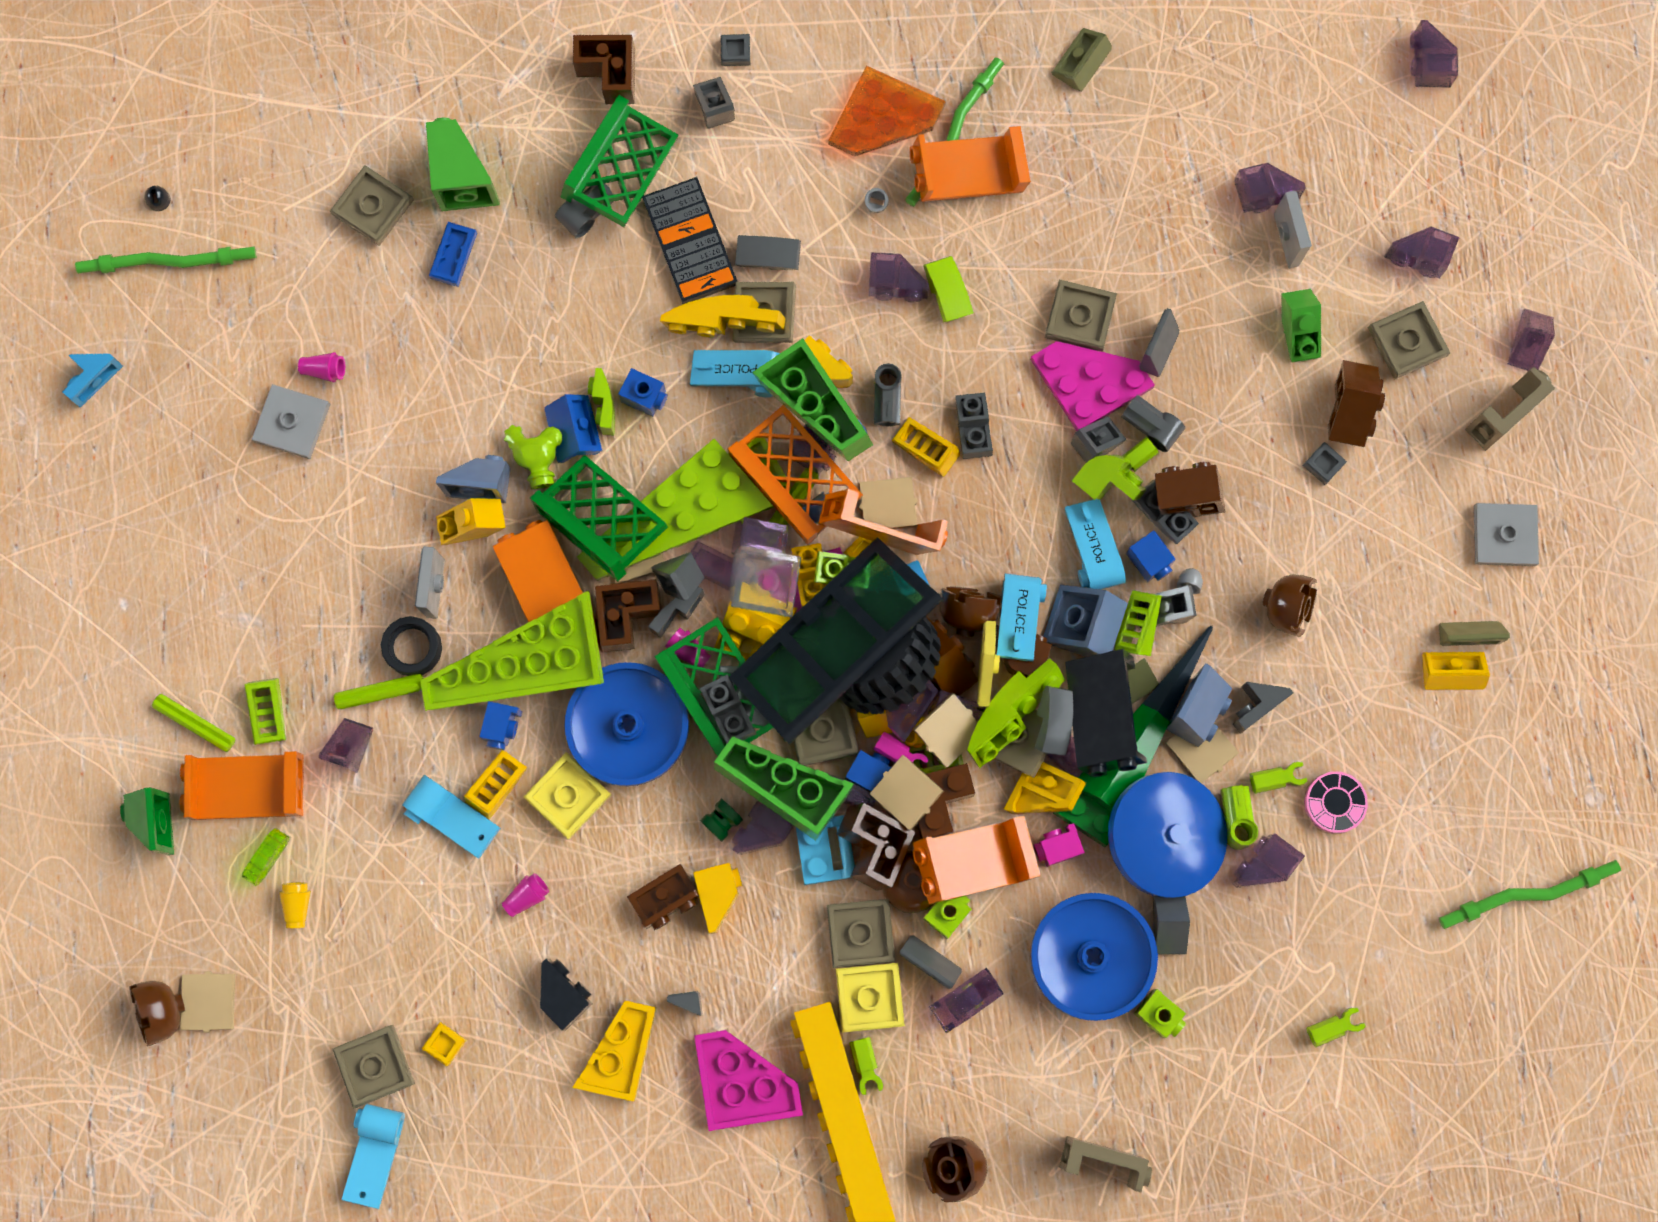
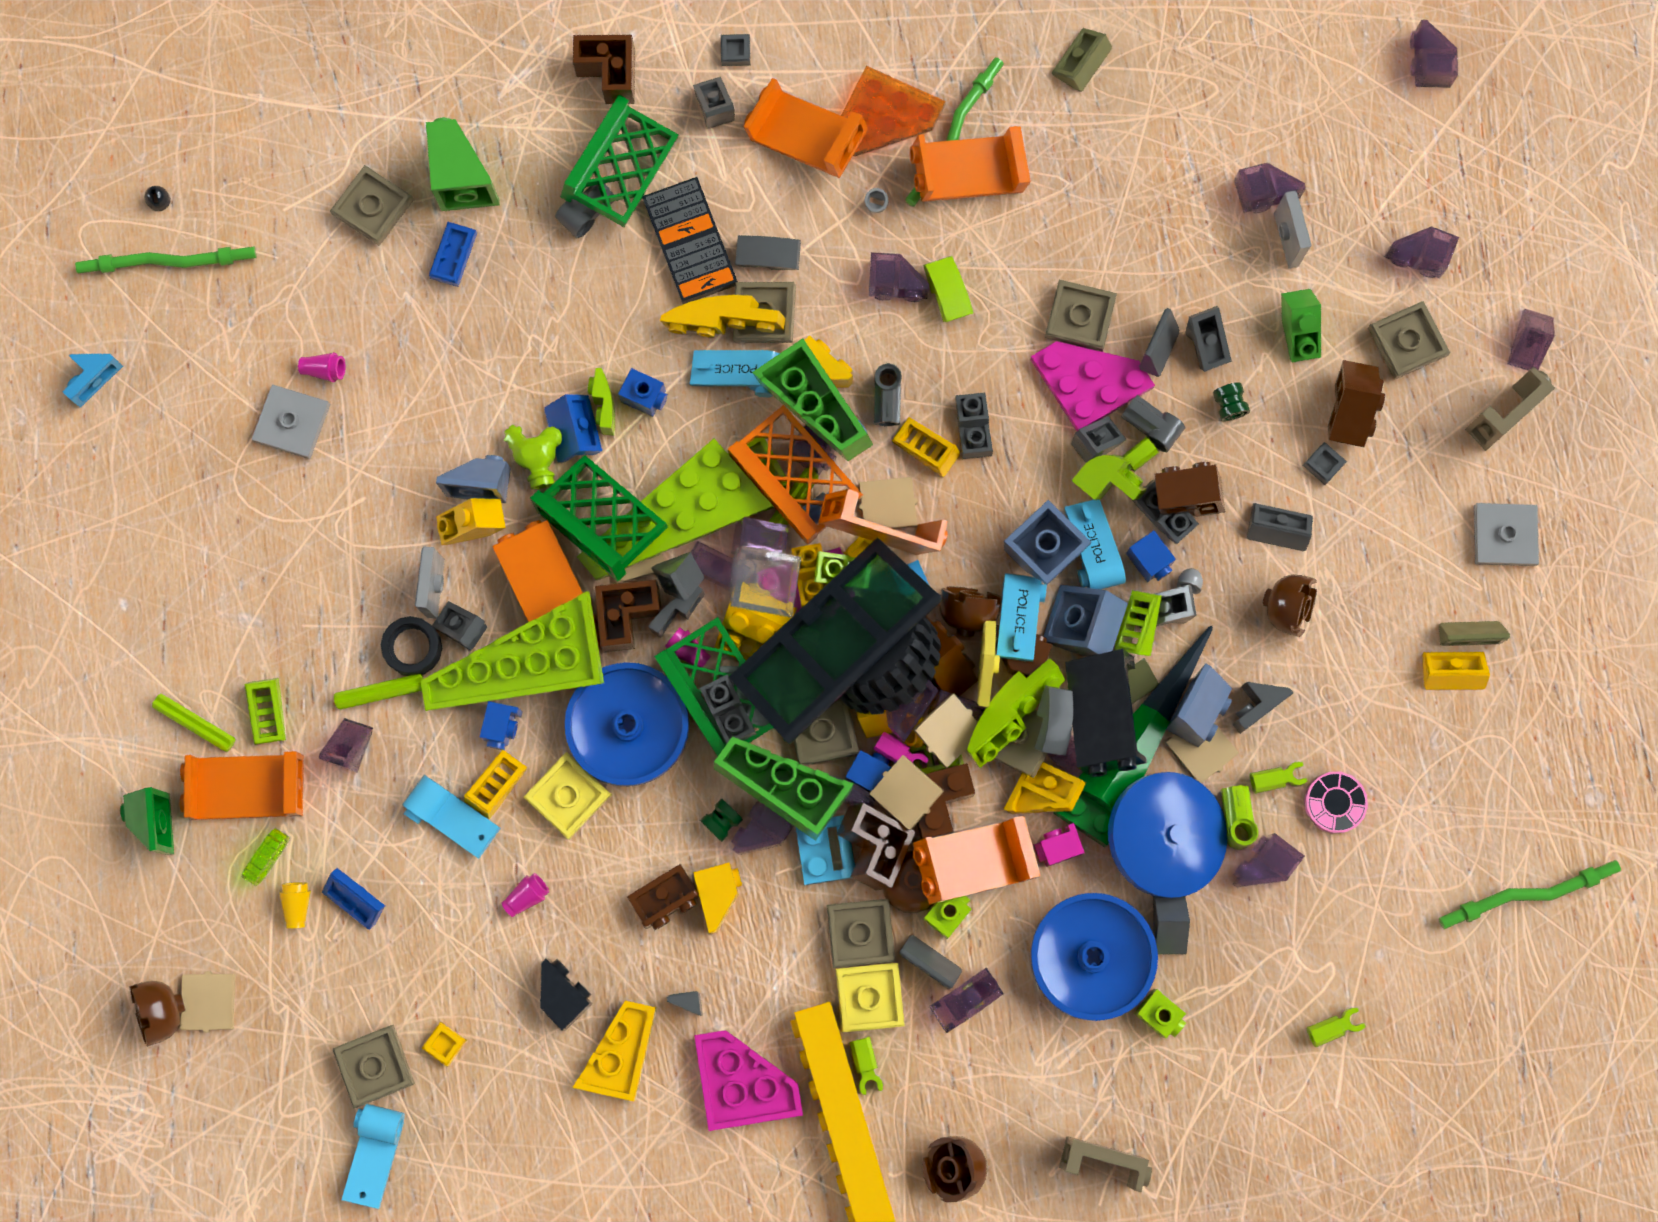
(353, 898): none -> blue plate
(460, 625): none -> dark grey slope
(804, 130): none -> orange panel
(1045, 543): none -> sand blue slope
(1209, 338): none -> dark grey slope
(1231, 401): none -> dark green wheel
(1280, 527): none -> dark grey slope

